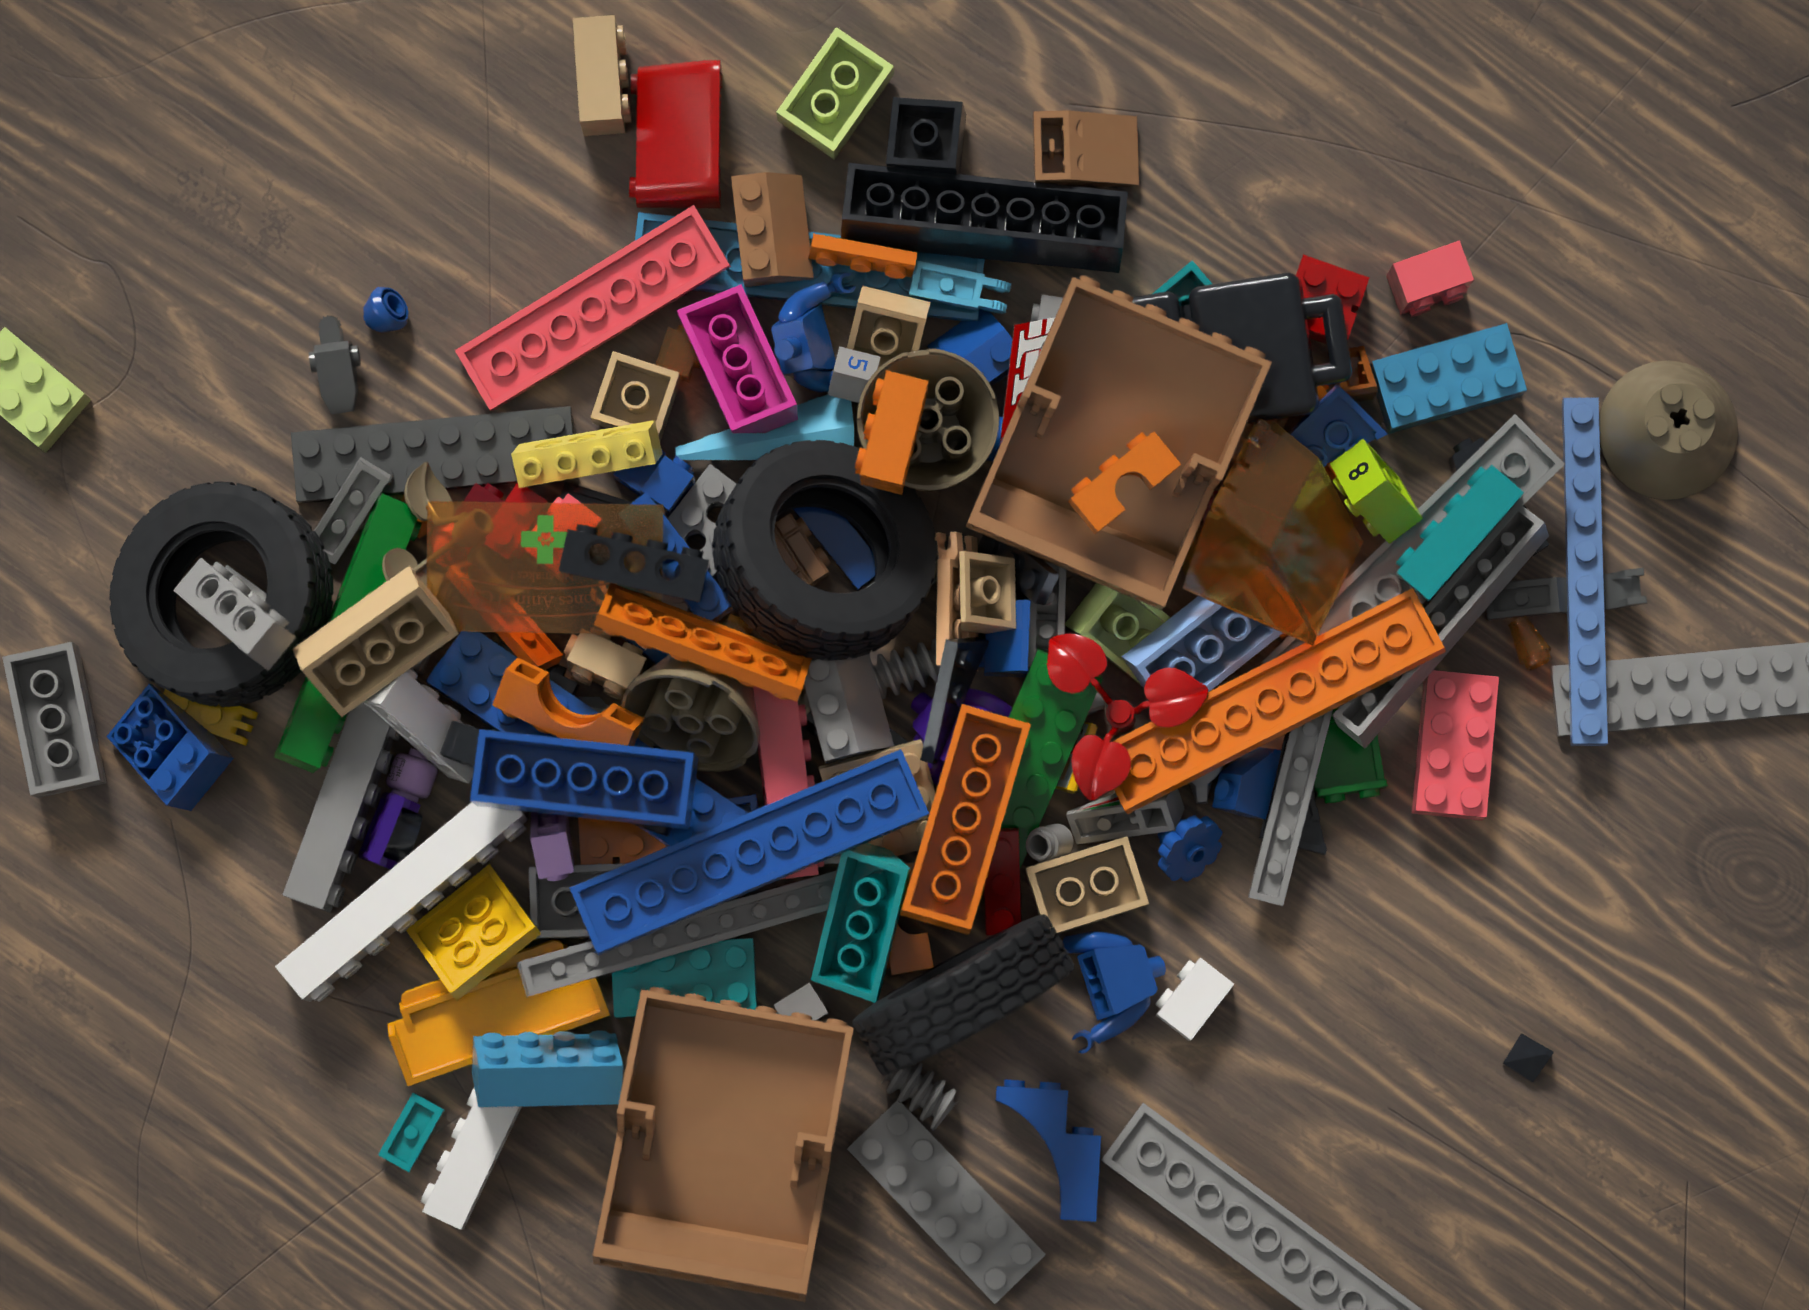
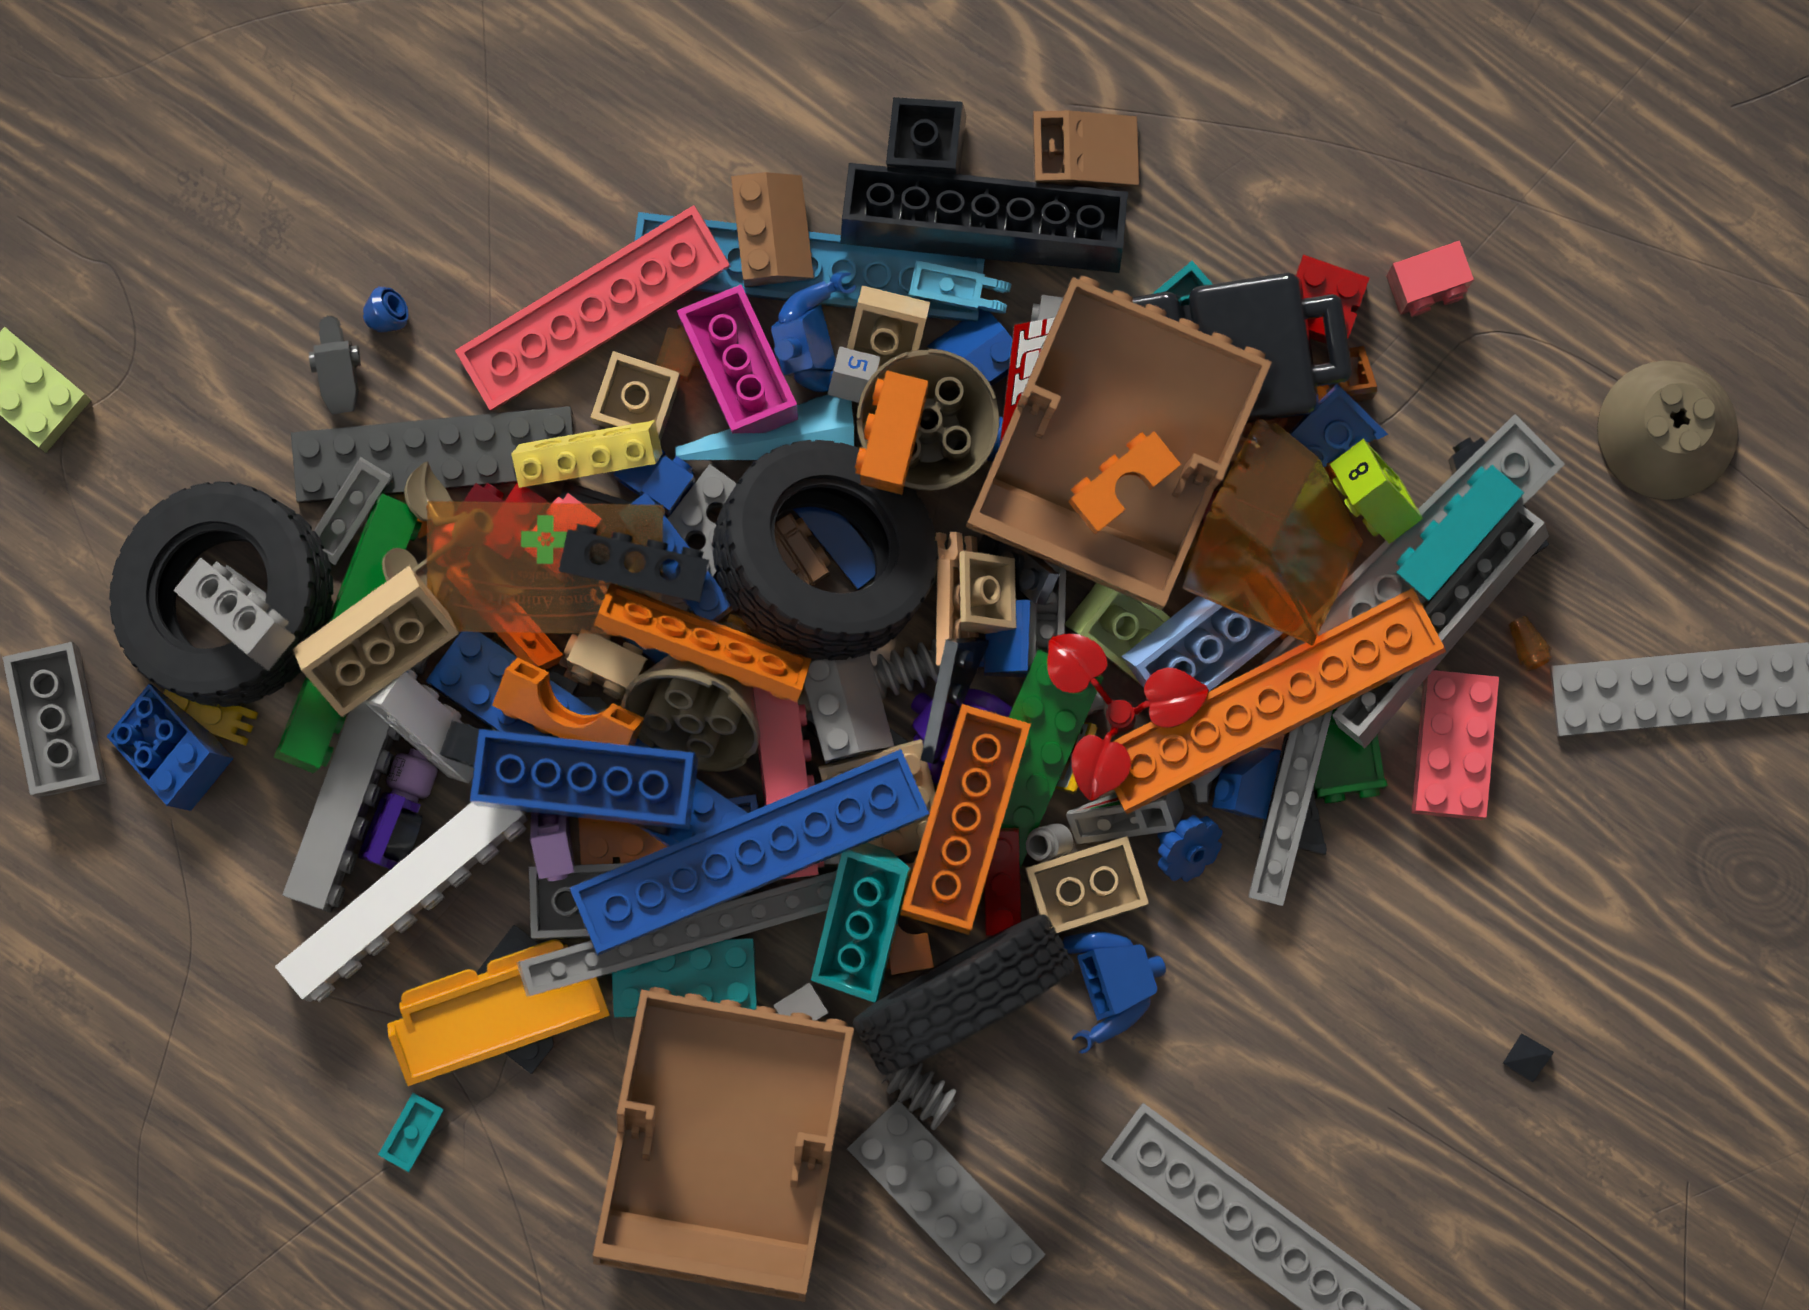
(469, 1162): white brick -> none
(473, 932): yellow plate -> none
(547, 1069): dark azure brick -> none
(601, 75): tan brick -> none
(678, 135): red windscreen -> none
(835, 93): yellowish green brick -> none
(862, 256): orange plate -> none
(1073, 1154): blue arch -> none
(1194, 998): white brick -> none
(1448, 378): dark azure brick -> none
(1550, 595): dark grey piece -> none
(1584, 572): medium blue plate -> none

